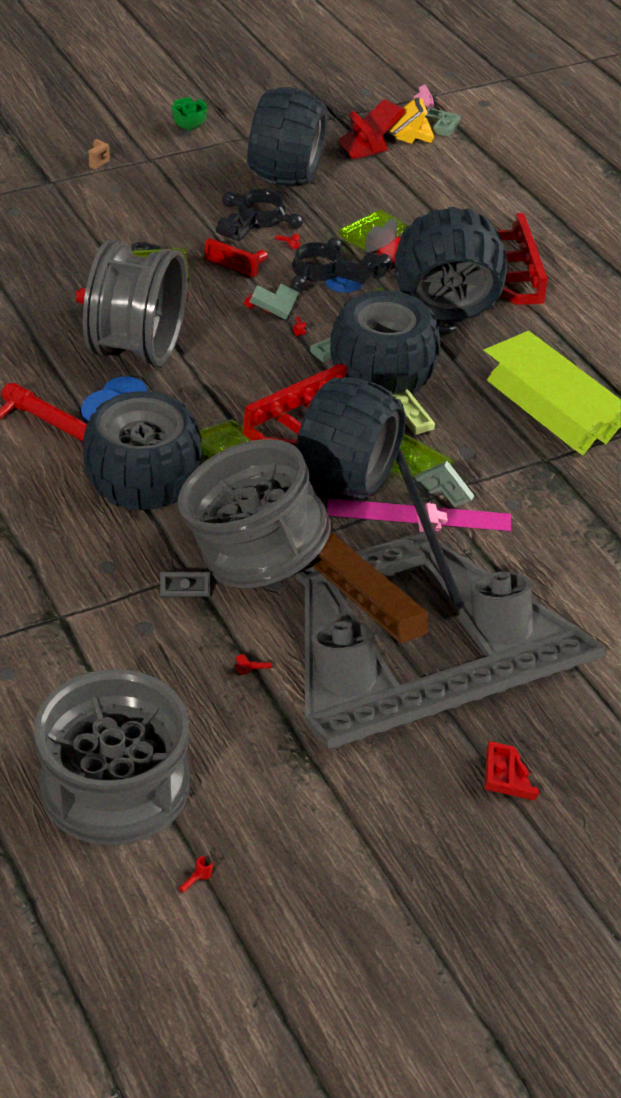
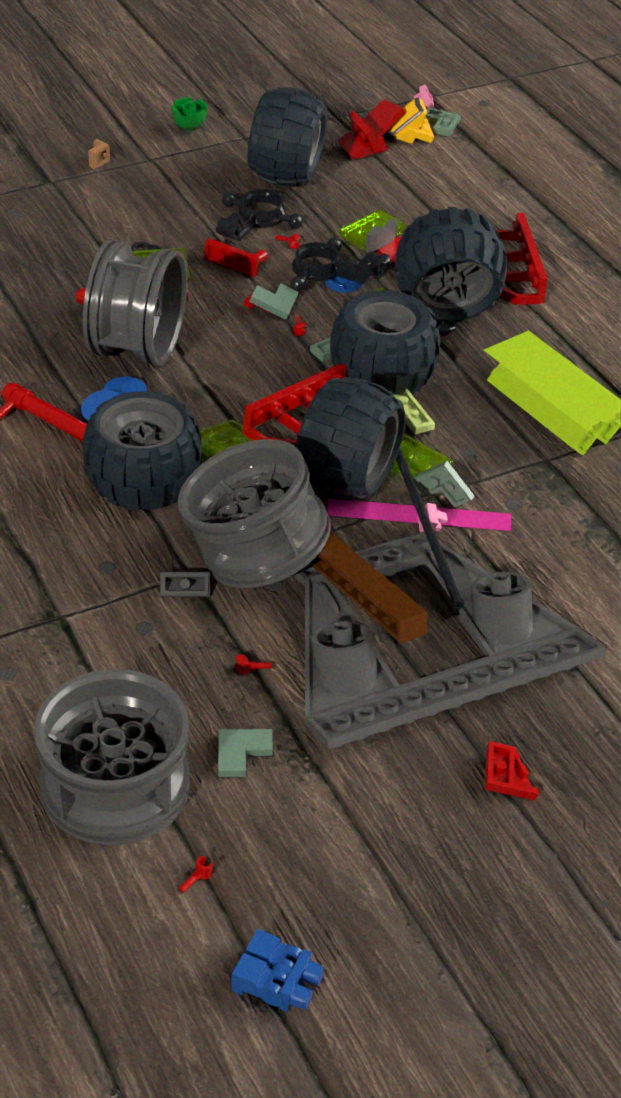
(239, 743): none -> sand green tile
(276, 972): none -> blue hips

